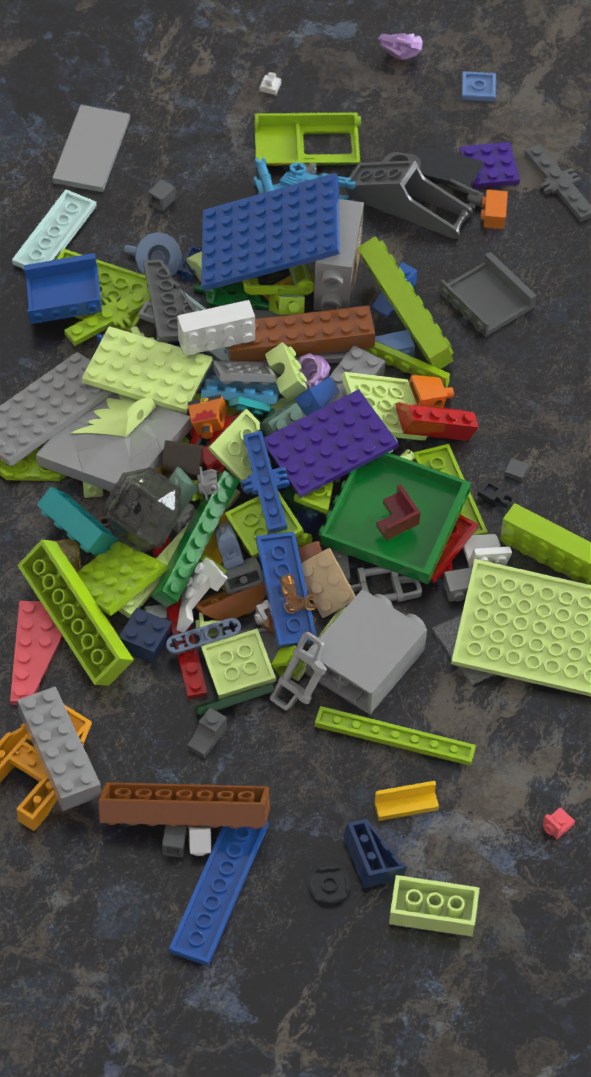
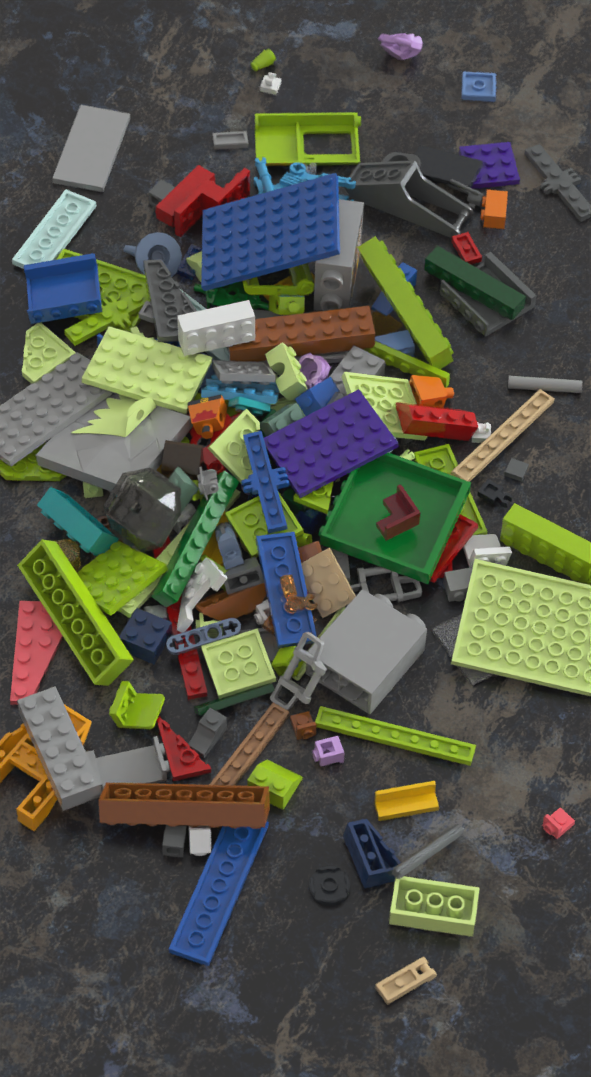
(43, 352): none -> yellowish green plate
(132, 766): none -> light grey panel
(134, 708): none -> lime bracket
(177, 196): none -> red brick
(181, 758): none -> red wing
(208, 196): none -> red bracket
(230, 140): none -> light grey tile
(251, 746): none -> medium nougat tile
(263, 60): none -> lime cone
(280, 780): none -> lime slope
(303, 725): none -> dark orange bracket
(328, 751): none -> lavender brick
(384, 324): none -> clear orange piece
(405, 980): none -> tan plate
(428, 851): none -> dark grey axle
(466, 248): none -> red plate
(474, 283): none -> dark green brick
(481, 433): none -> white tile
(503, 436): none -> tan tile
(545, 384): none -> light grey piece

